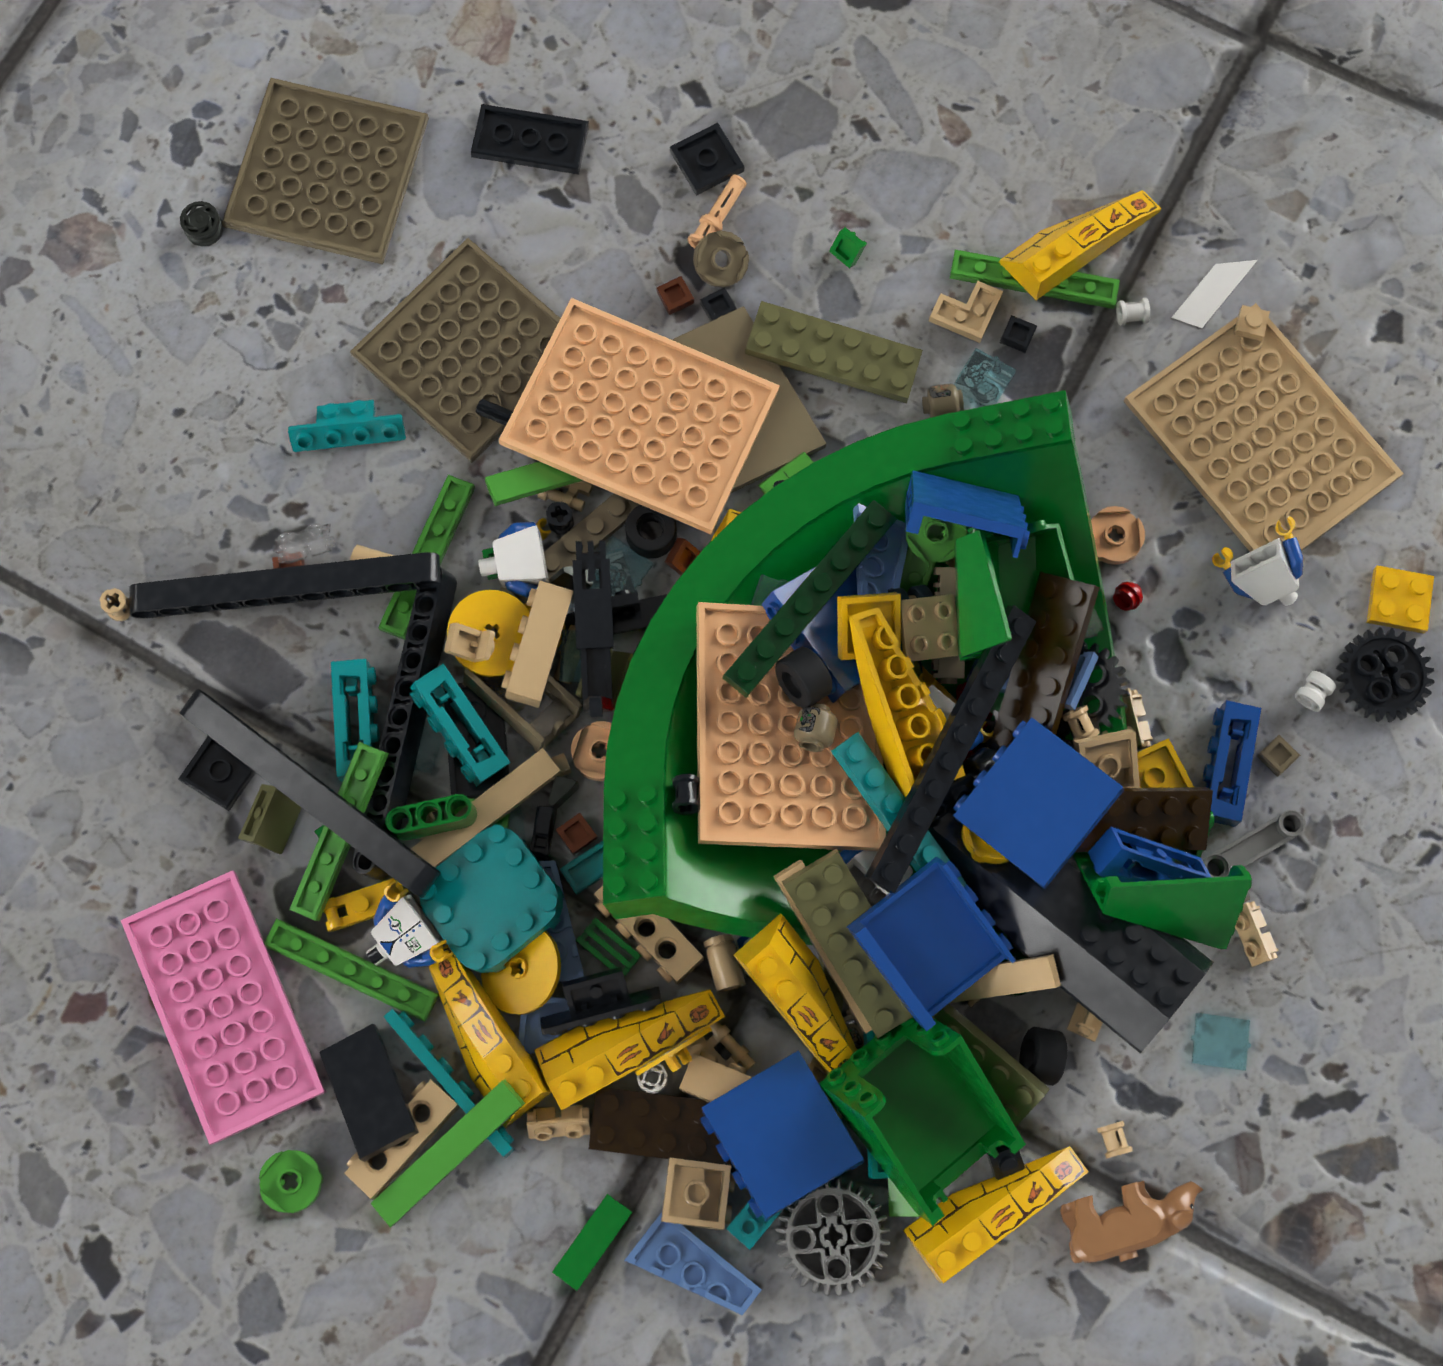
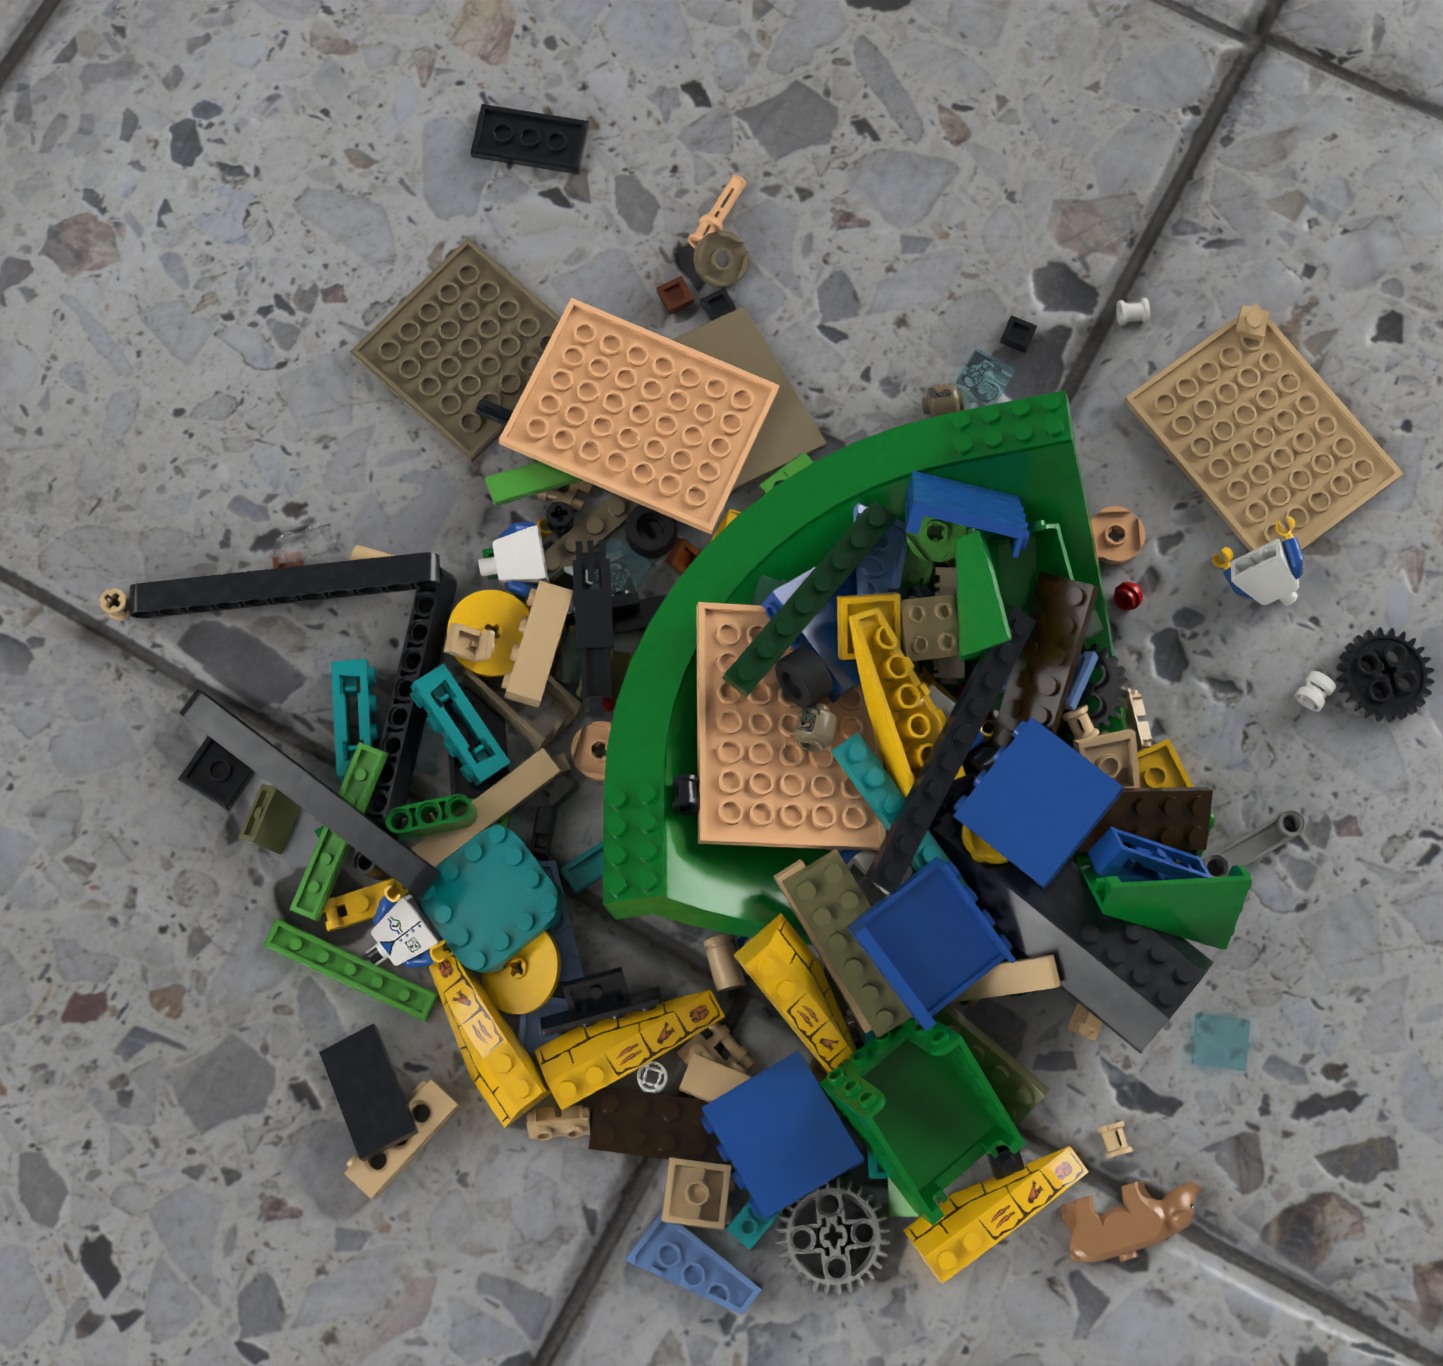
(202, 224): pearl dark grey wheel -> none
(222, 1007): bright pink plate -> none
(308, 1180): bright green plate -> none
(326, 170): dark tan tile -> none
(346, 426): teal bracket -> none
(435, 539): bright green tile -> none
(442, 1072): teal plate -> none
(447, 1153): bright green tile -> none
(576, 833): copper plate -> none
(589, 932): green tile -> none
(592, 1242): green tile -> none
(670, 969): tan brick -> none
(670, 1056): yellow piece -> none
(707, 159): black plate -> none
(833, 352): olive plate -> none
(847, 247): green tile -> none
(970, 318): tan plate -> none
(1044, 1054): black tyre -> none
(1072, 244): yellow wedge -> none
(1076, 288): bright green tile -> none
(1212, 292): white sticker -> none
(1237, 716): blue brick -> none
(1257, 946): tan hinge -> none
(1278, 755): dark tan tile -> none
(1400, 599): yellow plate -> none

